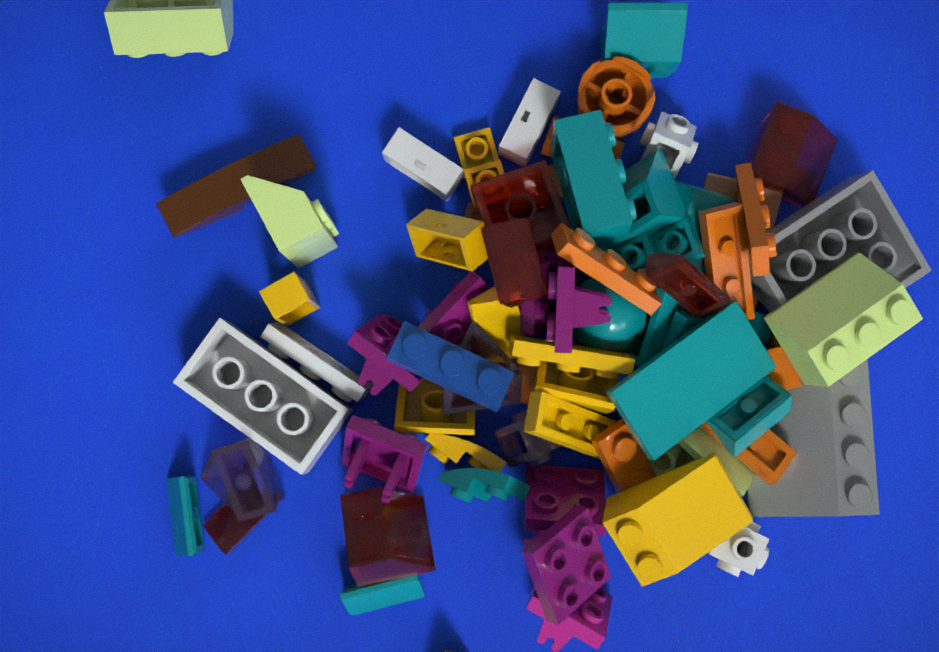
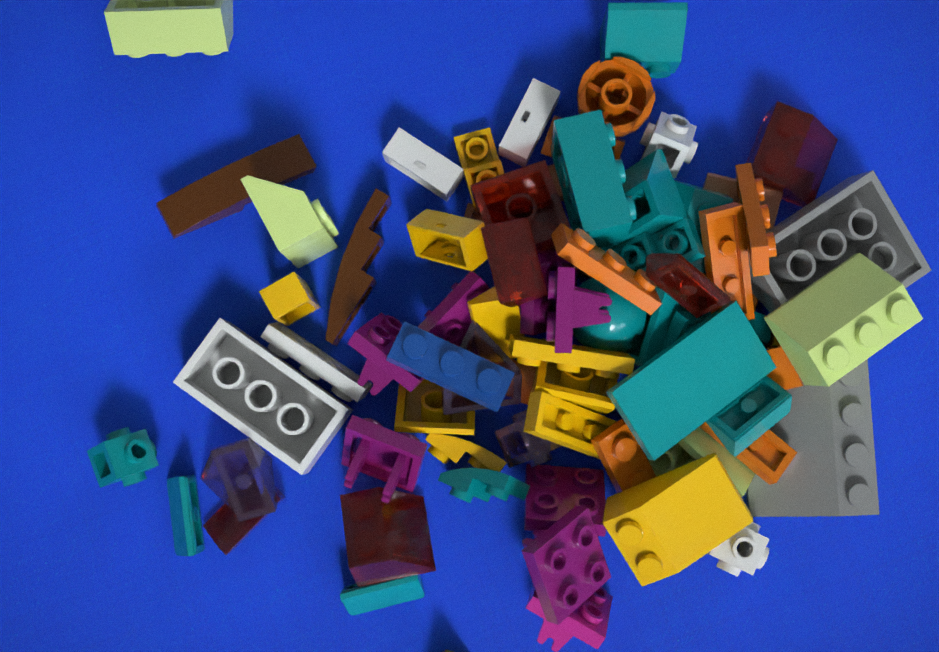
(123, 457): none -> teal brick
(353, 282): none -> reddish brown slope

